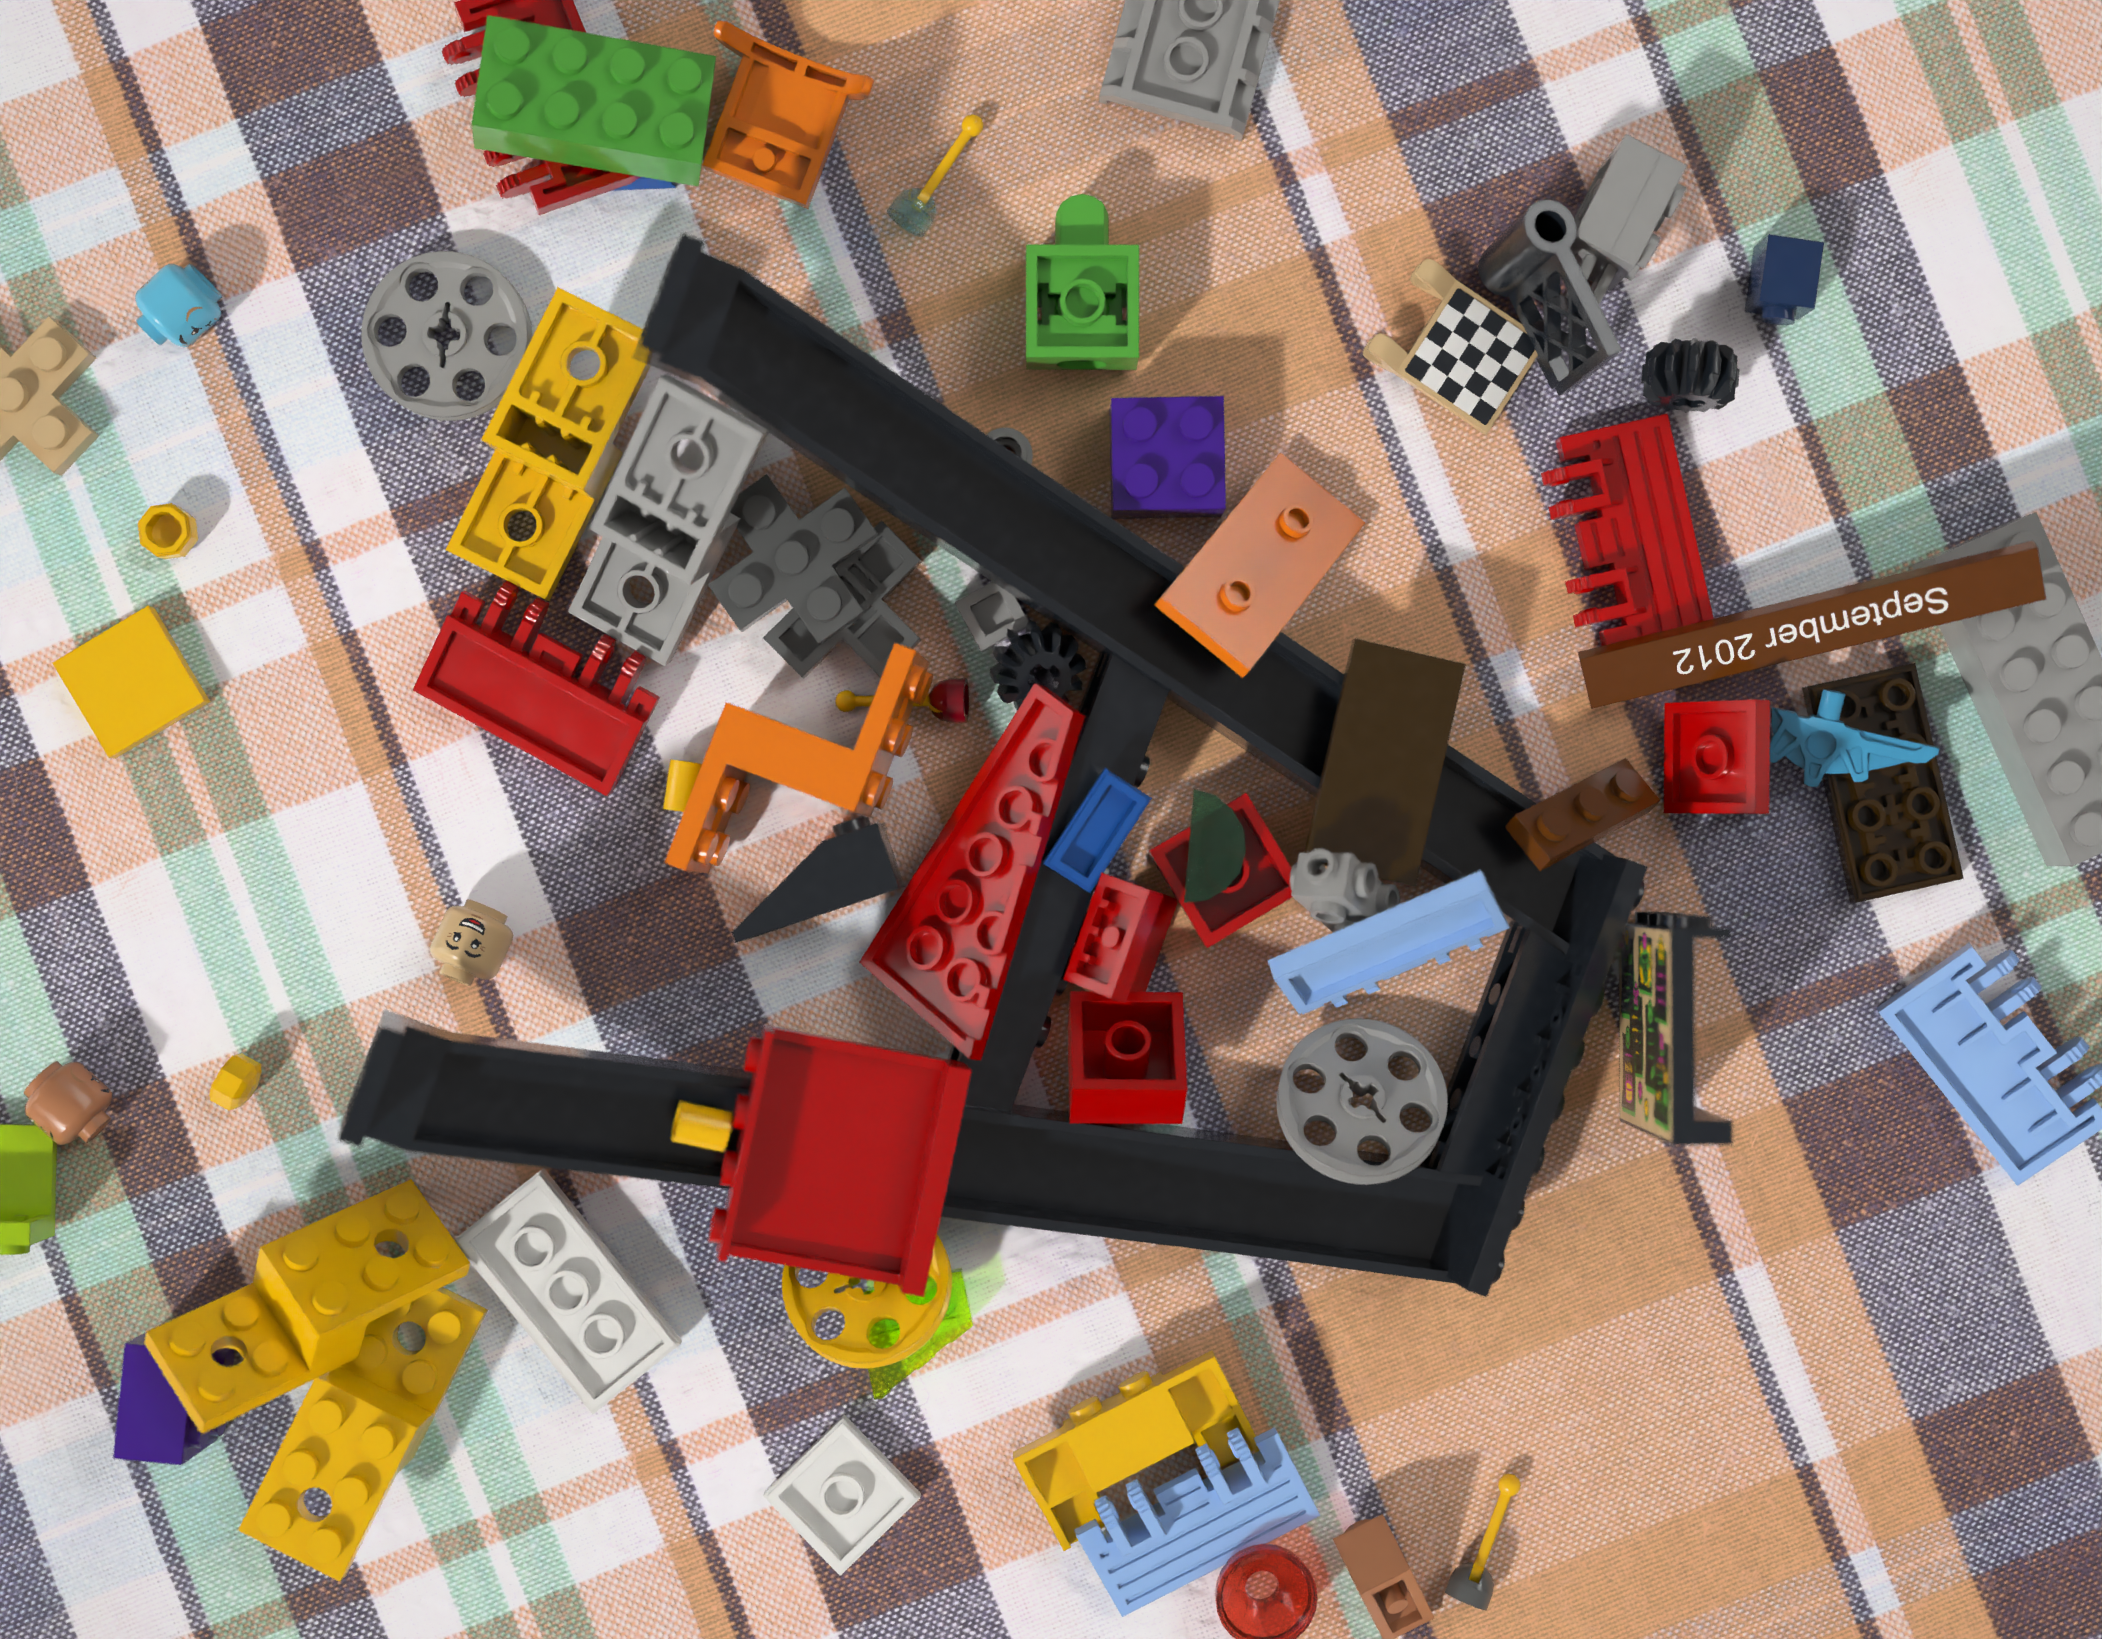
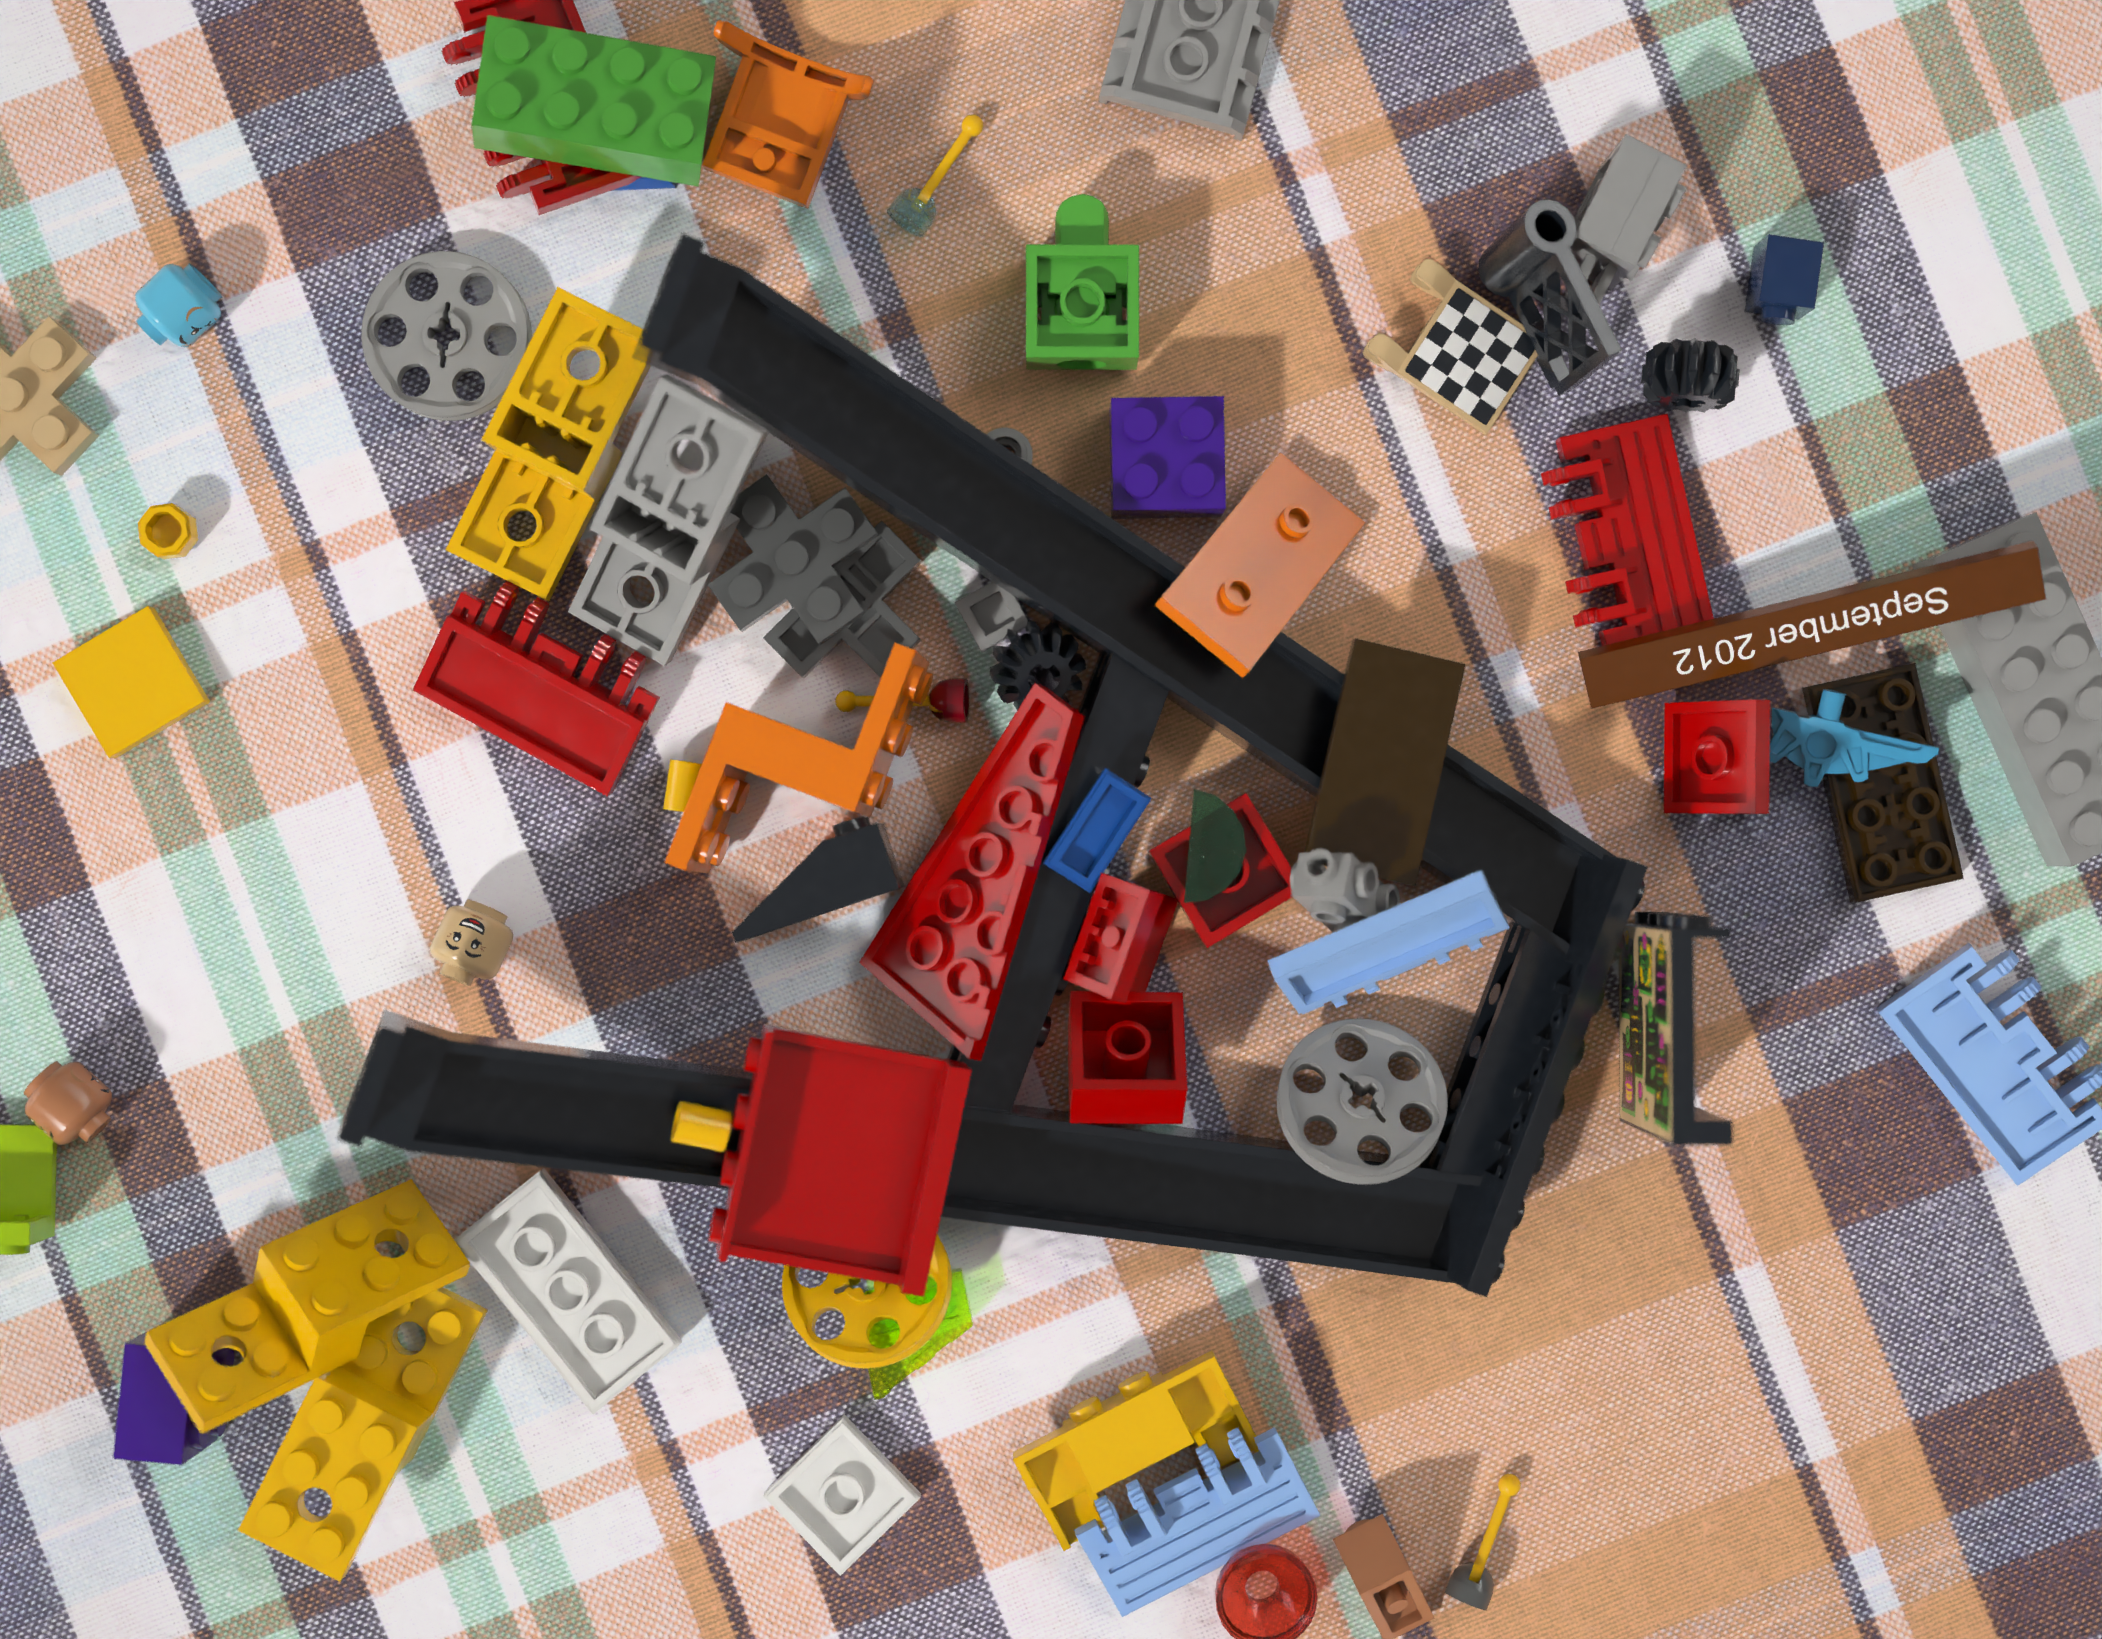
(235, 1082): yellow tile -> none
(1582, 814): reddish brown plate -> none

